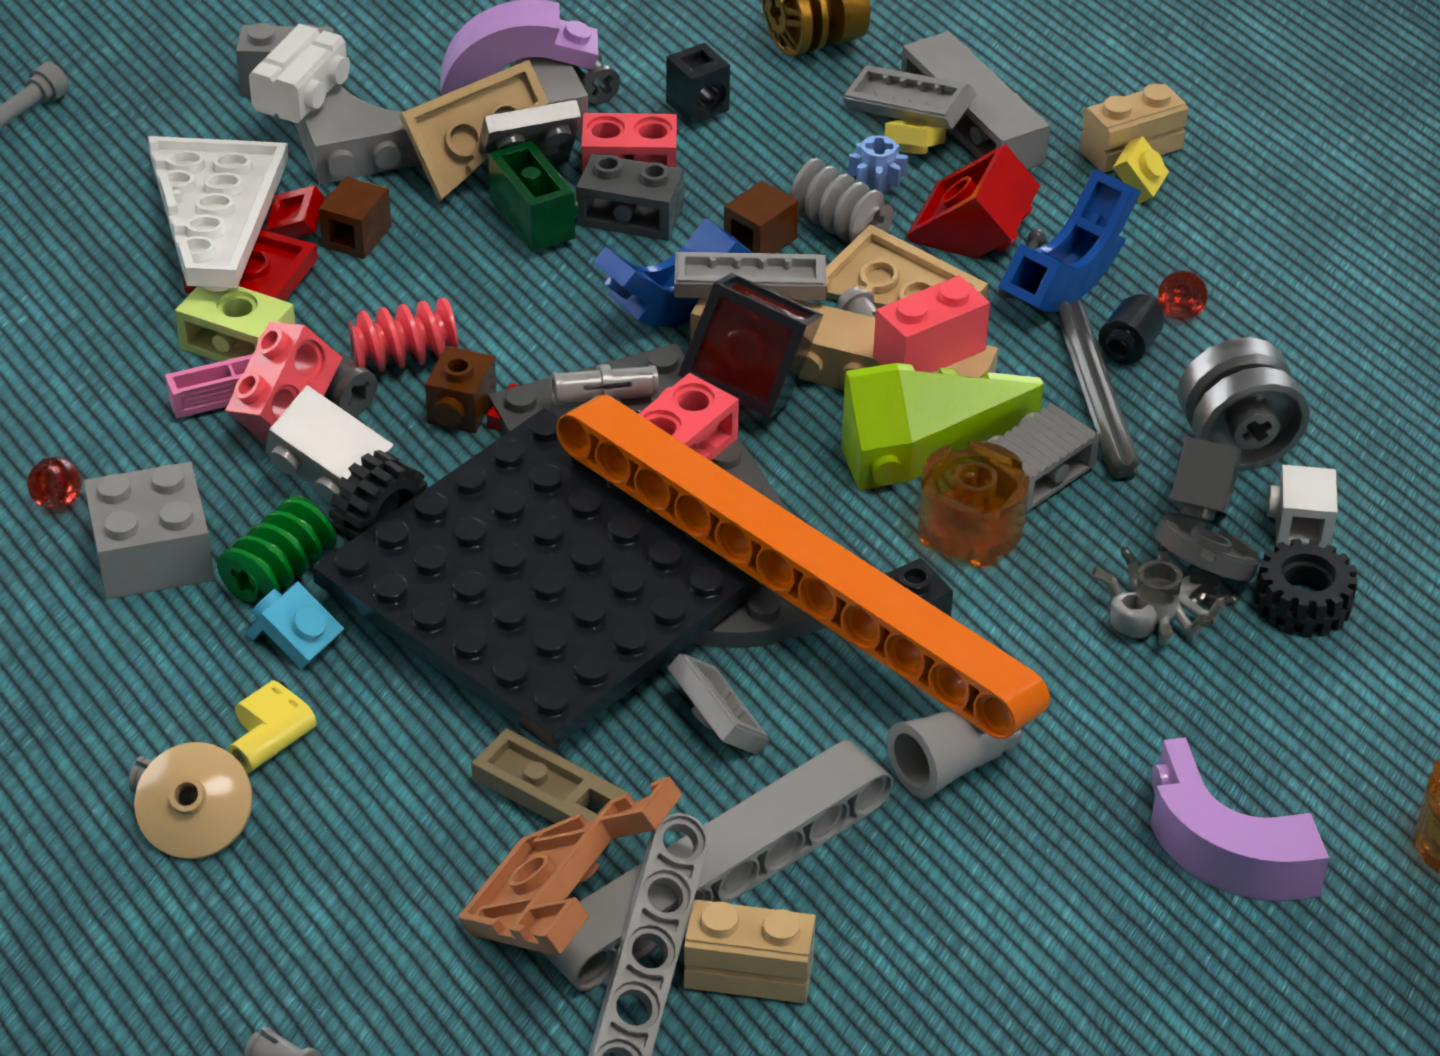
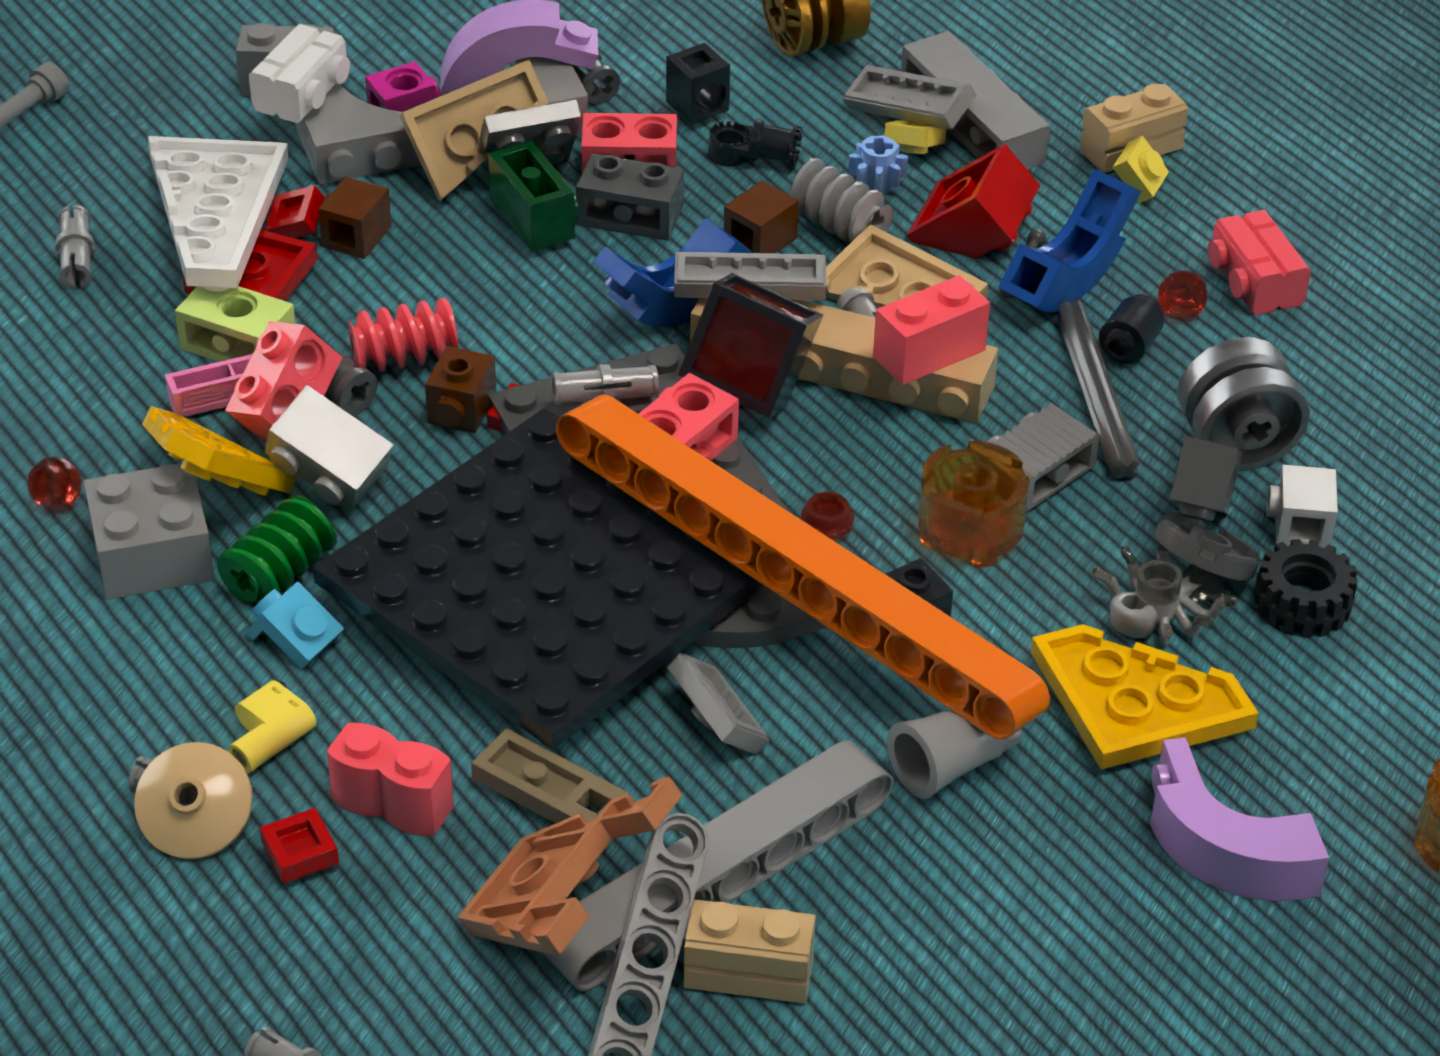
(74, 247): none -> light grey pin
(213, 455): none -> yellow plate
(299, 845): none -> red plate
(373, 493): black tyre -> none
(390, 779): none -> coral brick
(401, 88): none -> dark pink brick
(753, 143): none -> black connector
(829, 514): none -> clear red plate
(905, 415): lime wedge -> none
(1138, 696): none -> yellow plate
(1259, 262): none -> coral brick

